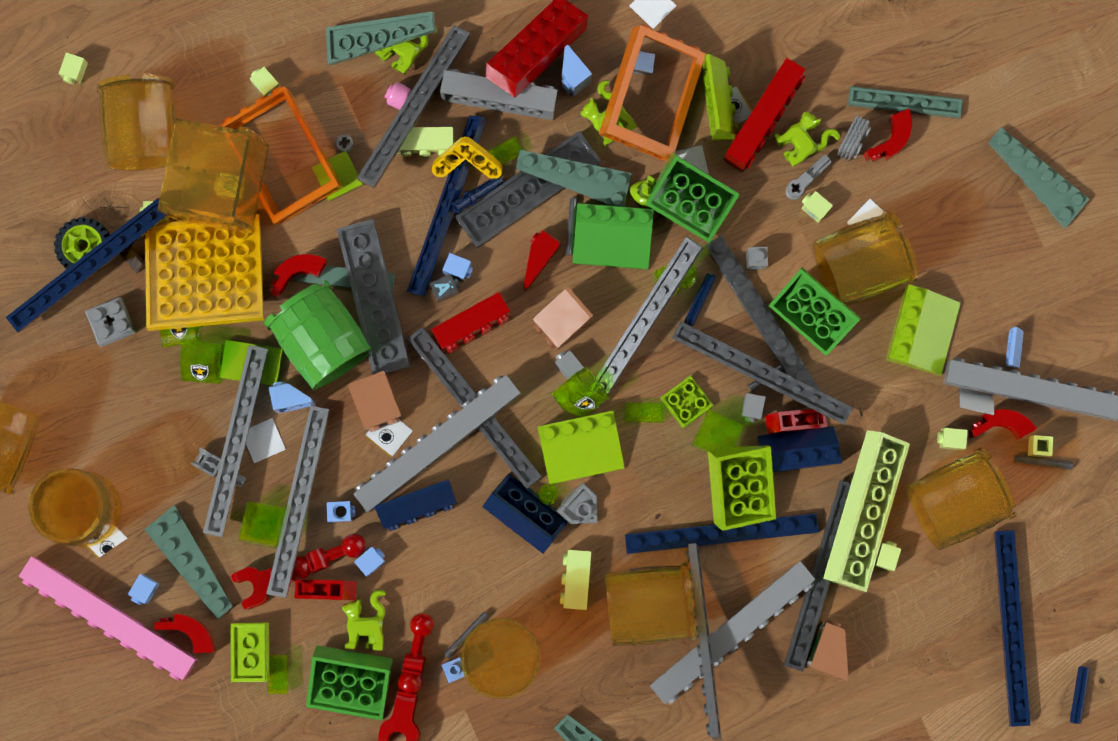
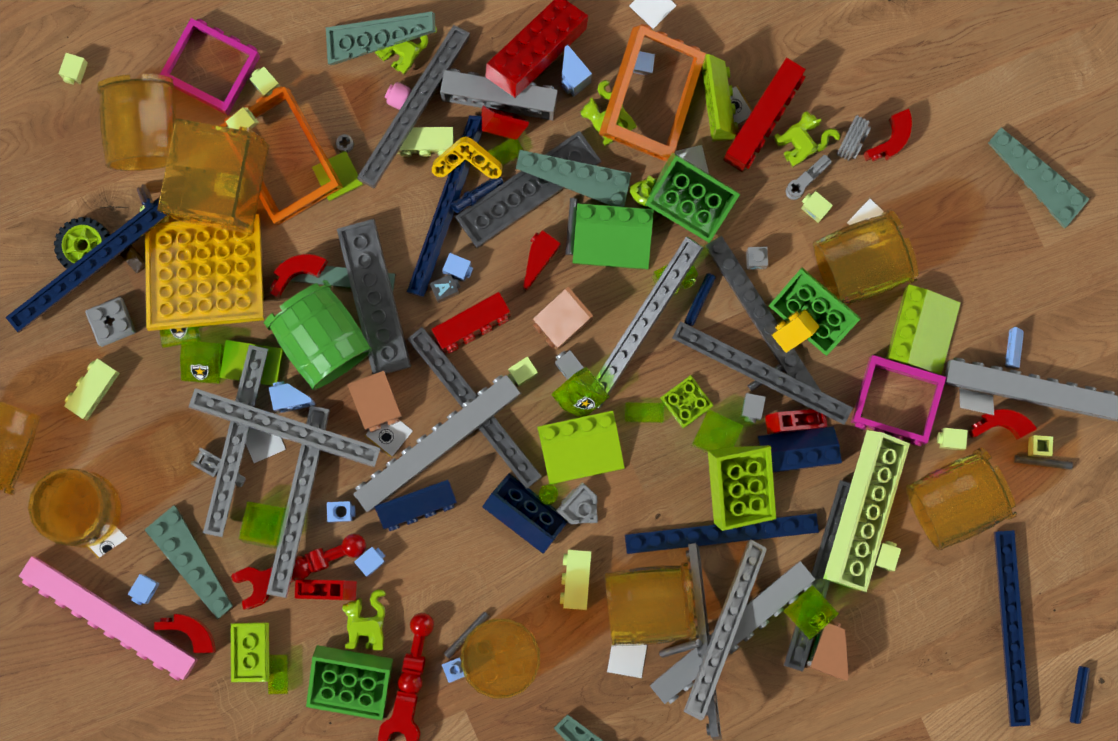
(91, 389): none -> yellowish green brick
(145, 196): none -> axle
(226, 106): none -> dark pink window
(242, 118): none -> yellowish green brick
(284, 427): none -> light grey plate
(502, 123): none -> red slope
(522, 372): none -> yellowish green brick
(627, 660): none -> white sticker
(680, 648): none -> flat silver bar
(725, 630): none -> light grey plate
(795, 330): none -> yellow brick
(811, 612): none -> clear neon green slope
(862, 423): none -> dark pink window
(901, 101): sand green tile -> none

